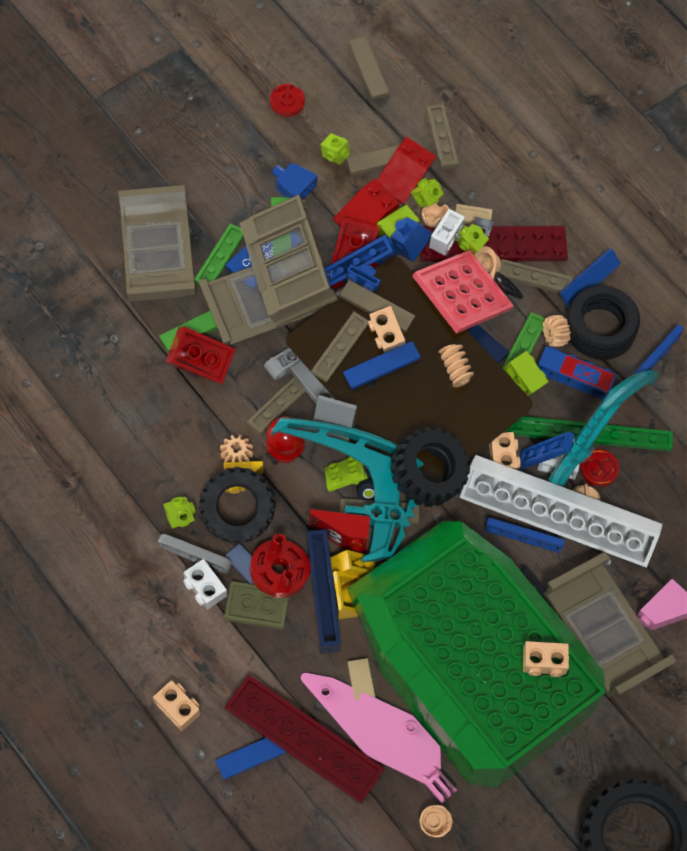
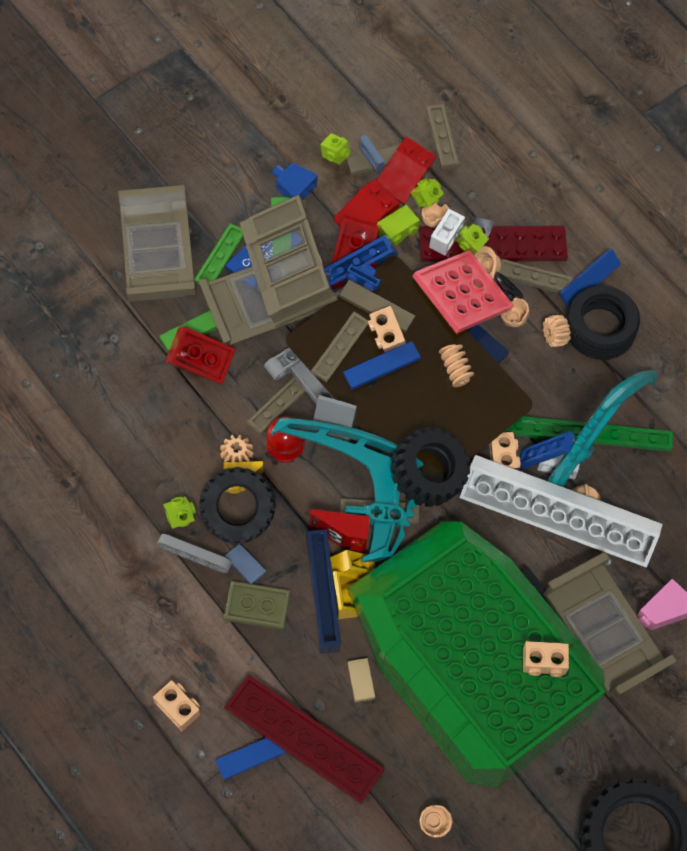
(209, 582): white brick -> none
(277, 553): red piece -> none
(287, 100): red tile -> none
(350, 472): lime plate -> none
(368, 68): dark tan tile -> none
(371, 154): none -> sand blue tile
(383, 732): bright pink wing -> none
(410, 238): blue torso -> none
(472, 212): tan tile -> none
(517, 315): none -> light nougat hair
(524, 535): blue tile -> none
(526, 373): lime brick -> none
(527, 338): bright green tile -> none
(576, 373): blue brick -> none
(600, 468): red tile -> none
(661, 350): blue tile -> none

